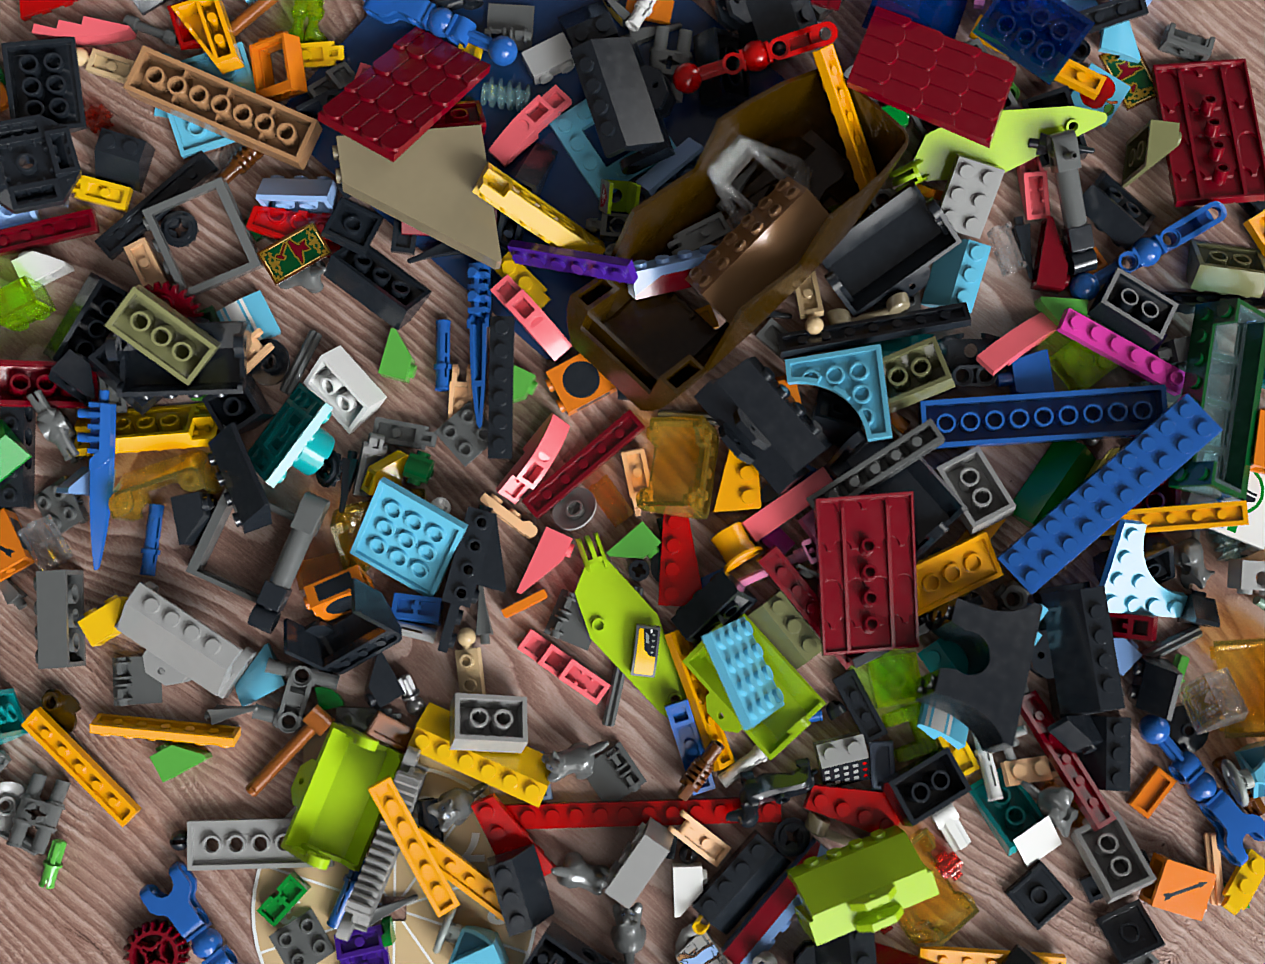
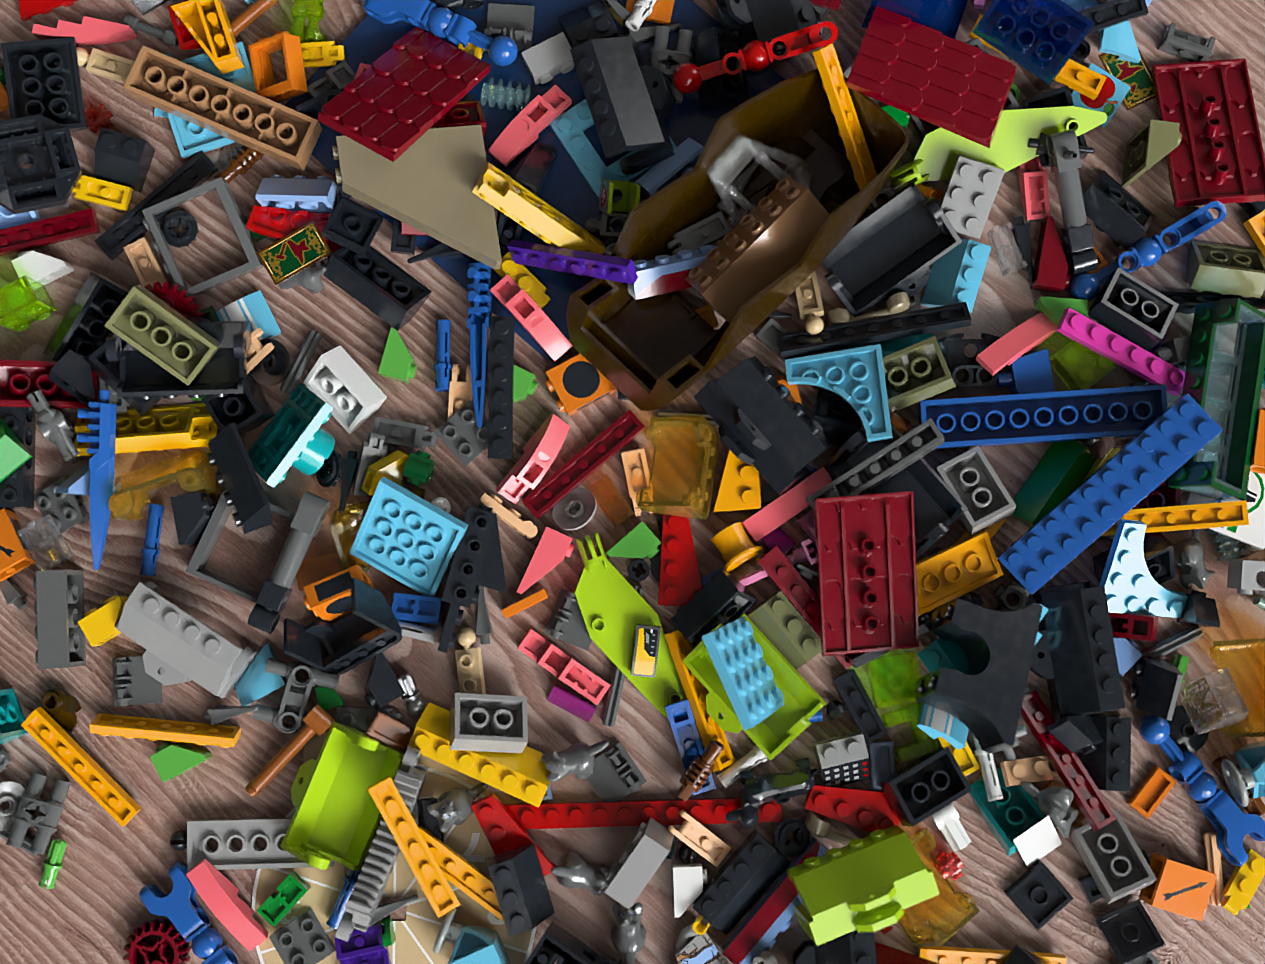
(225, 904): none -> coral slope
(571, 703): none -> magenta slope

